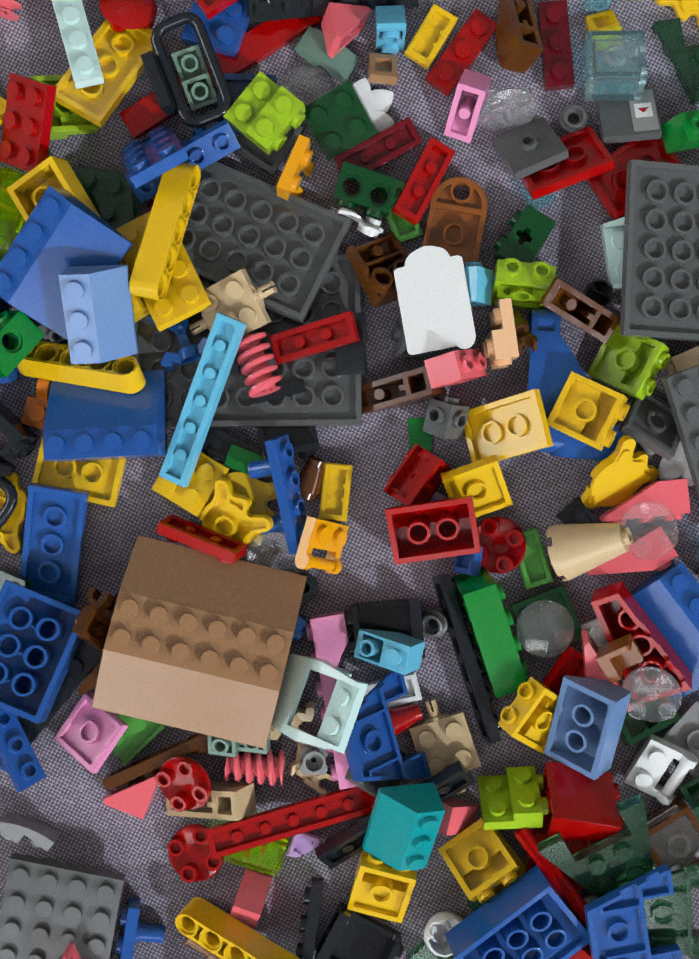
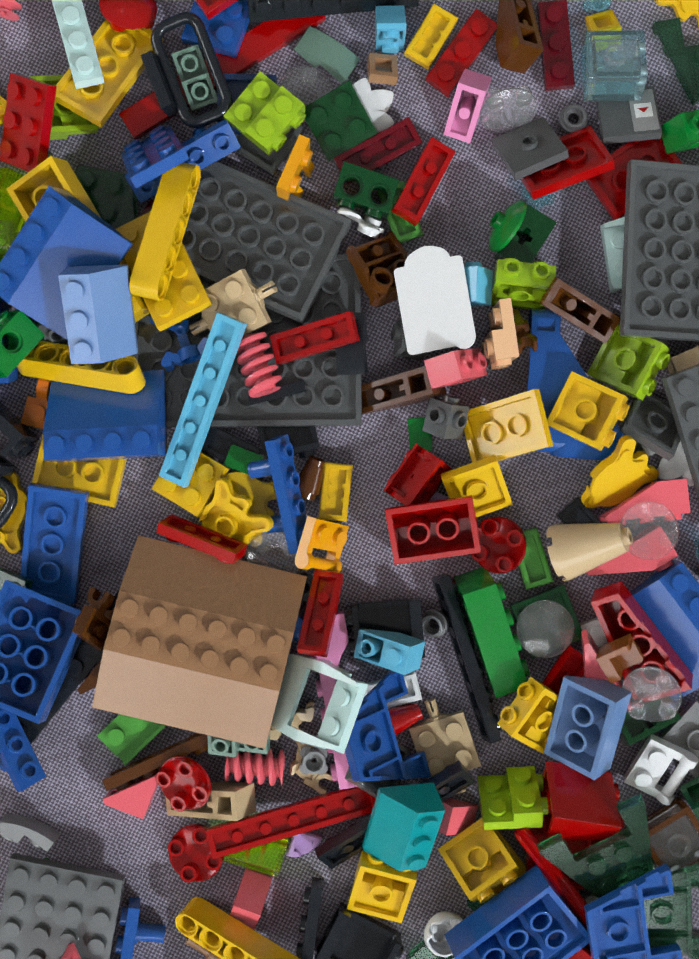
(90, 733): bright pink tile -> none
(320, 613): none -> red plate
(342, 24): coral slope -> none
(457, 223): dark orange plate -> none
(468, 564): blue tile -> none
(506, 225): none -> green dish
(599, 291): black plate -> none

